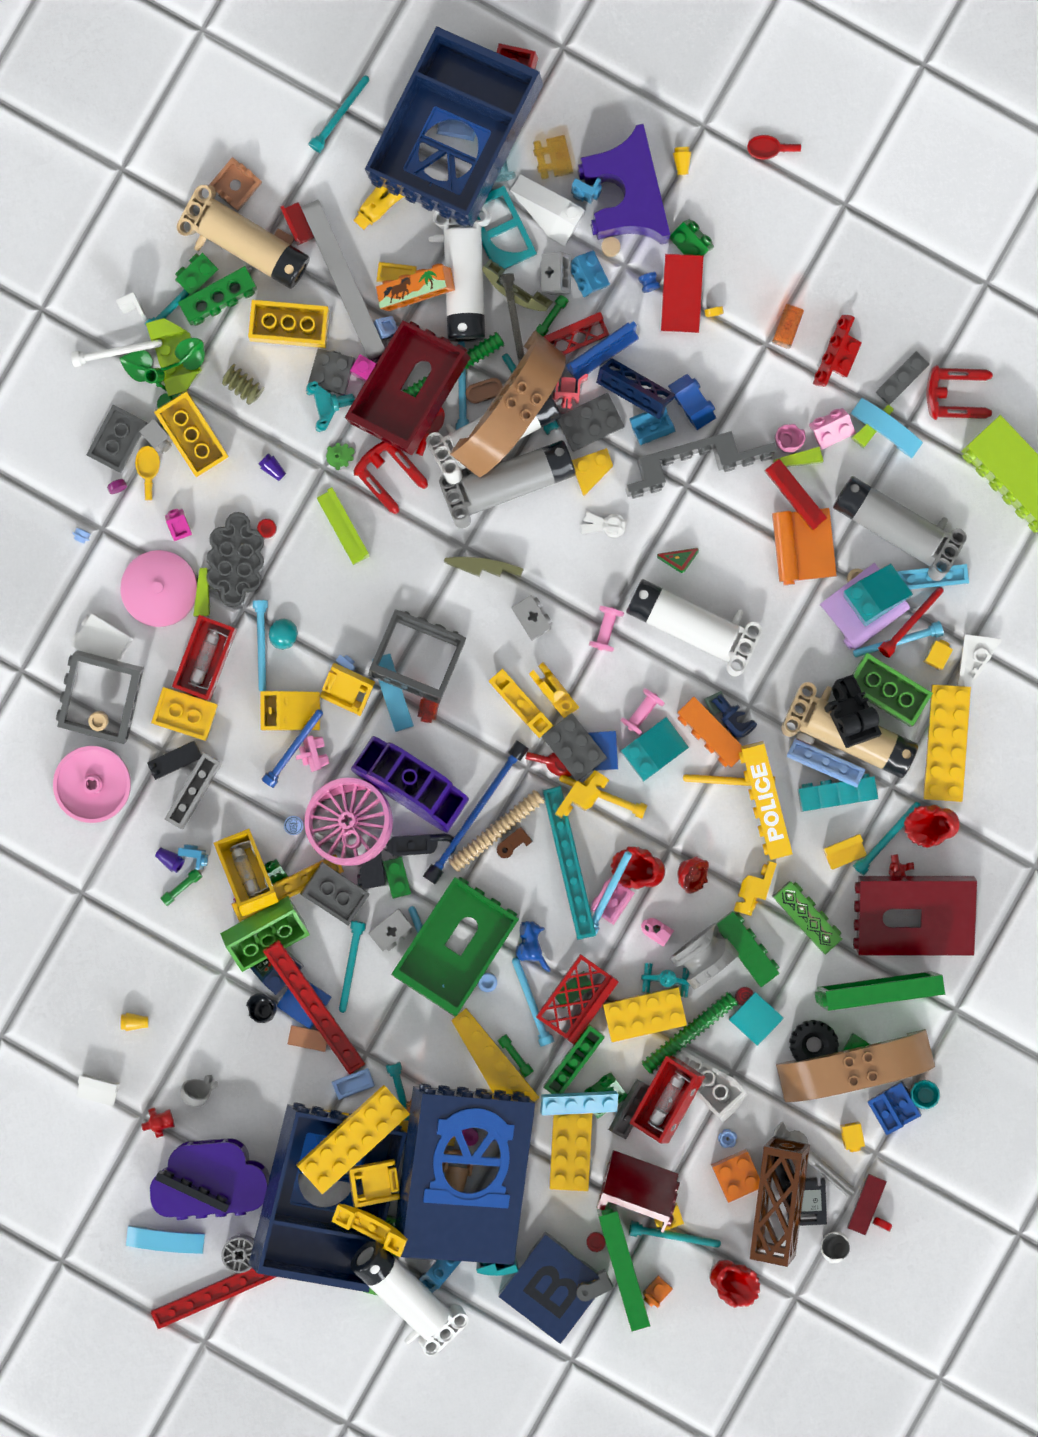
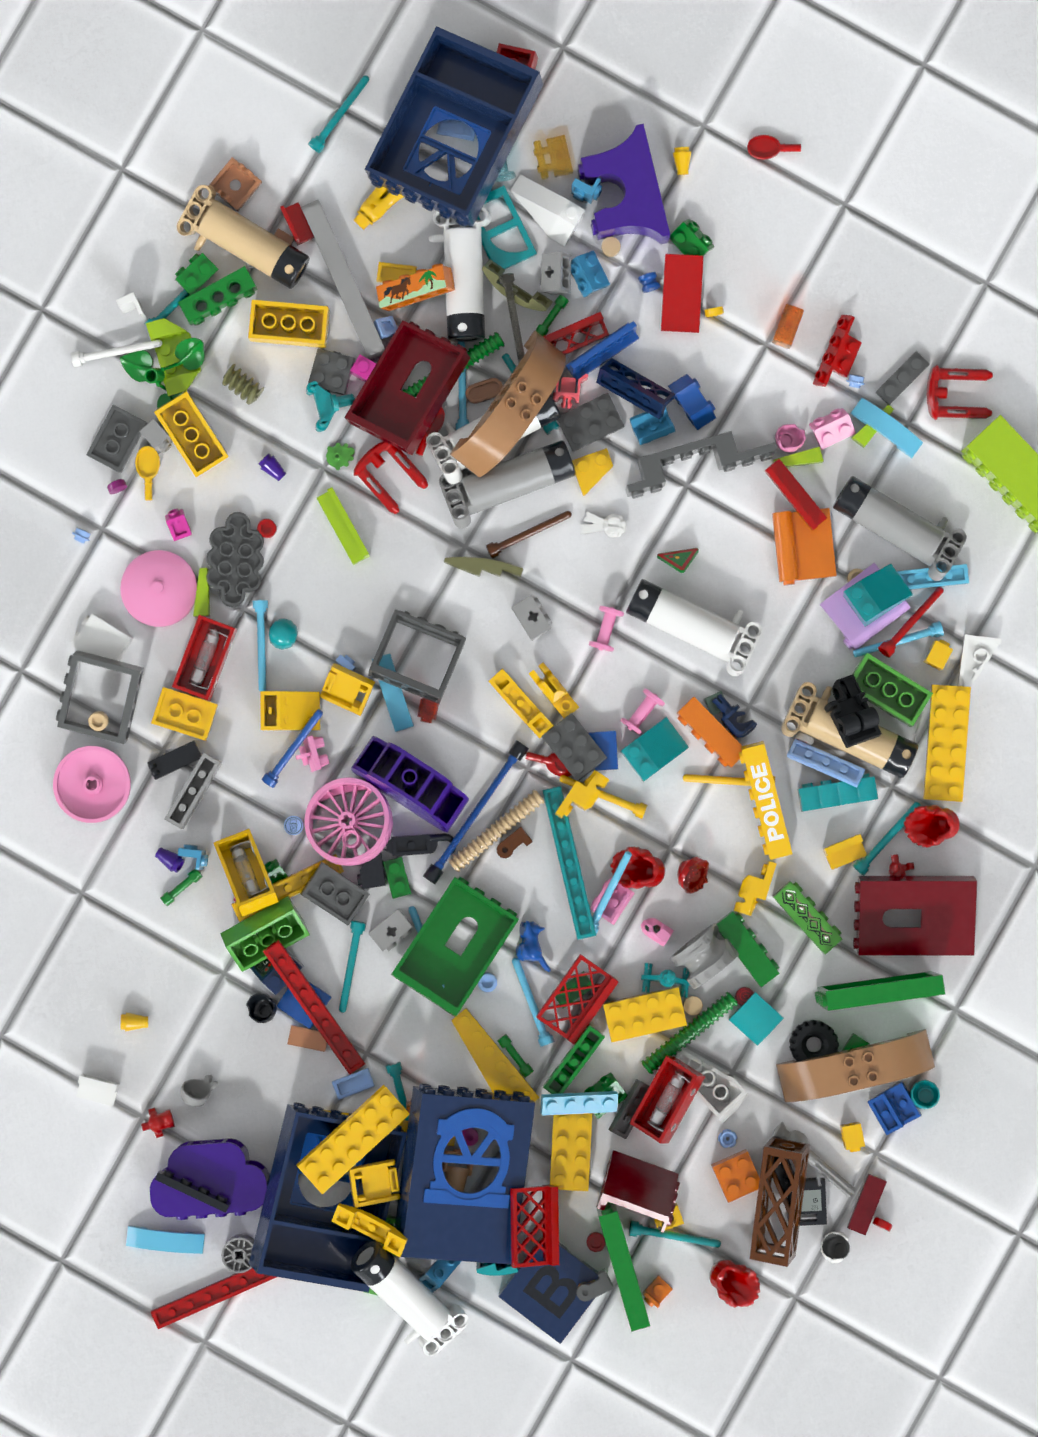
(495, 548): none -> reddish brown piece
(550, 1227): none -> red fence
(692, 1005): none -> tan tile
(855, 380): none -> light blue plate

